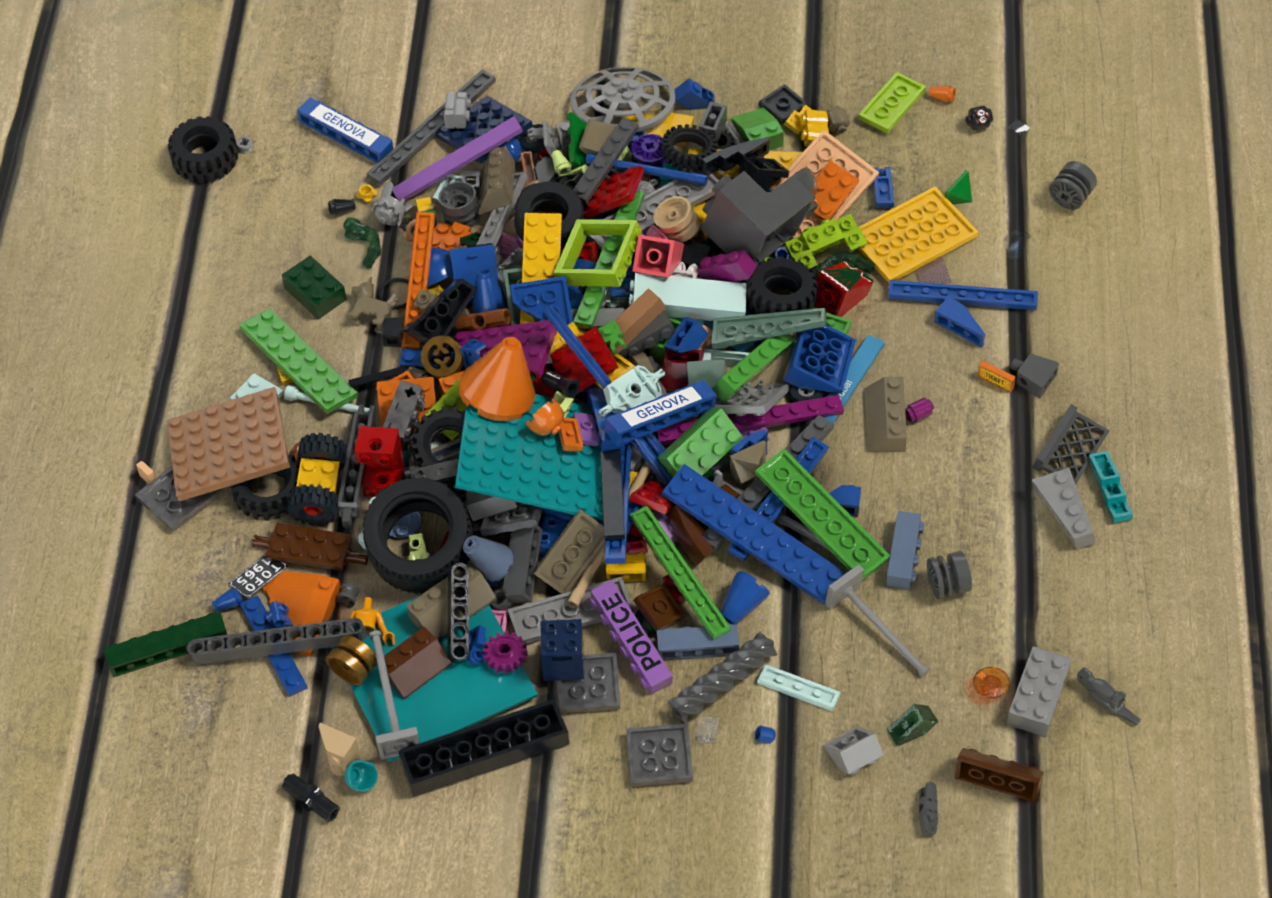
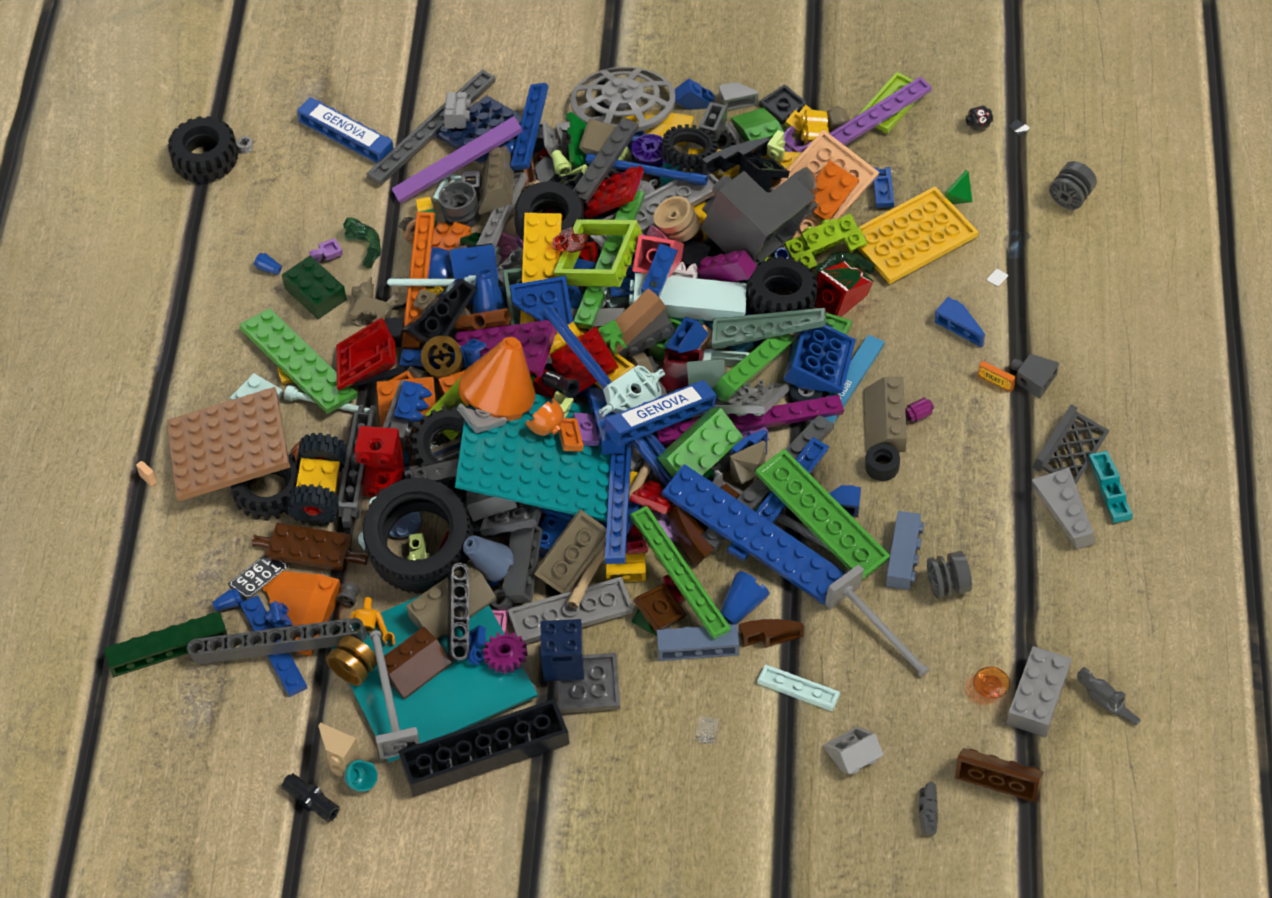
(161, 501): flat silver plate -> none
(267, 263): none -> blue cone
(327, 250): none -> medium lavender plate
(341, 206): black cone -> none
(365, 354): none -> red slope
(366, 193): yellow plate -> none
(389, 209): light grey hat -> none
(410, 402): none -> blue plate
(427, 282): none -> light aqua piece
(479, 419): none -> light grey tile
(530, 126): none -> blue plate
(569, 241): none -> clear red plate
(612, 495): black tile -> none
(631, 637): medium lavender brick -> none
(659, 269): none -> blue plate
(659, 755): flat silver plate -> none
(722, 677): dark grey piece -> none
(737, 96): none -> light grey slope
(765, 734): blue piece -> none
(770, 631): none -> reddish brown slope
(775, 147): none -> yellowish green bracket
(793, 145): none -> medium lavender helmet
(881, 111): none -> medium lavender tile
(882, 471): none -> black tyre
(912, 724): clear green slope -> none
(934, 272): piece -> none
(943, 93): orange cone -> none
(964, 294): blue plate -> none
(997, 277): none -> white sticker

